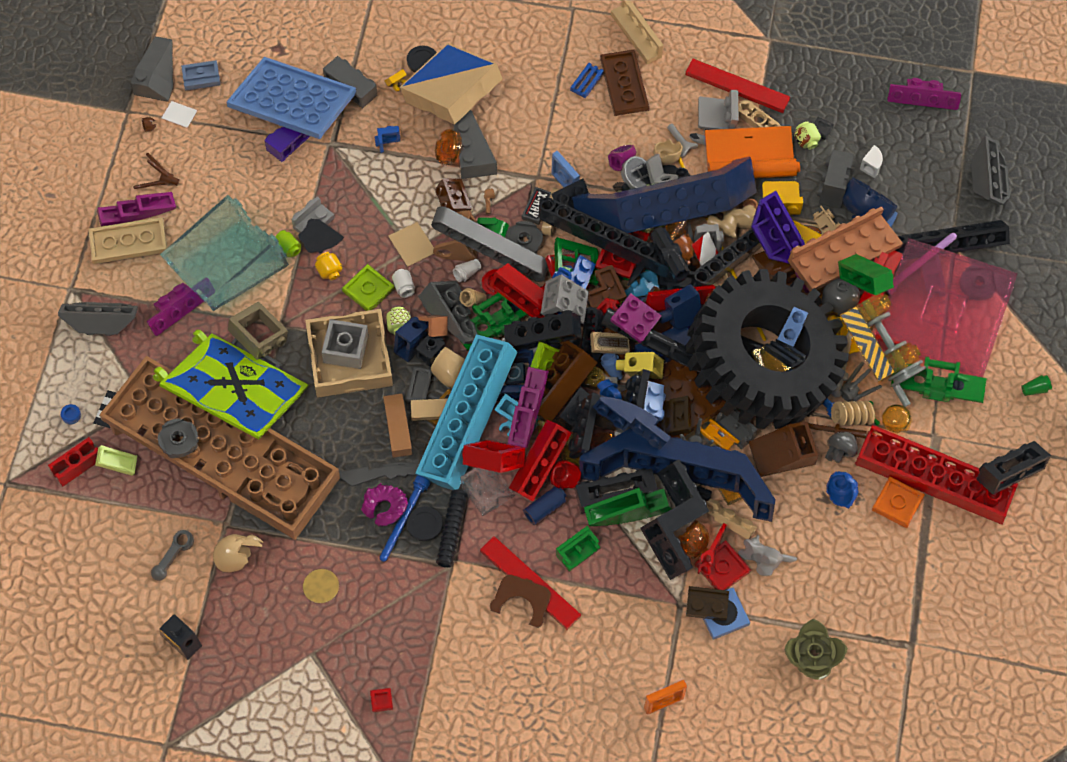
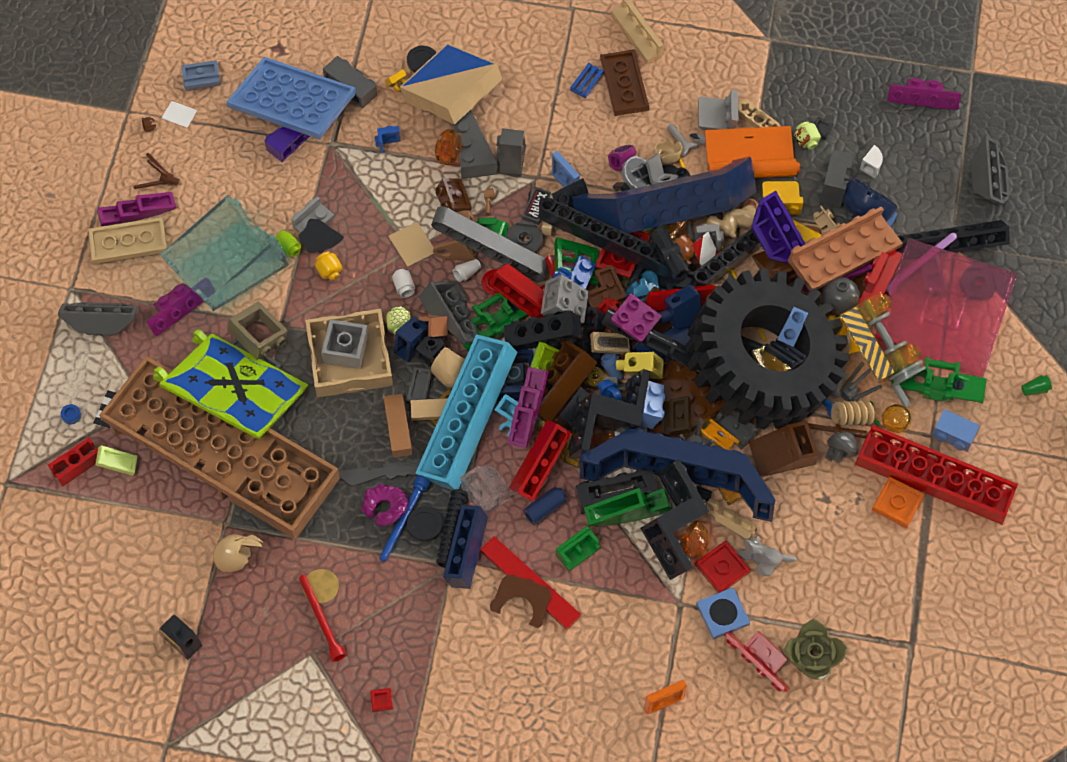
(155, 71): dark grey wedge -> none
(159, 571): dark grey piece -> none
(185, 446): dark grey plate -> none
(336, 651): none -> red piece
(368, 288): lime tile -> none
(465, 547): none -> dark blue brick
(471, 297): tan cone -> none
(493, 456): red window -> none
(511, 151): none -> dark grey wedge
(565, 474): red hair -> none
(627, 414): dark blue slope -> none
(707, 603): dark brown plate -> none
(709, 554): red flag -> none
(745, 88): red tile -> none
(763, 655): none -> bracket
(842, 489): blue hair -> none
(866, 274): green brick -> none
(955, 430): none -> medium blue brick
(1016, 463): black brick -> none

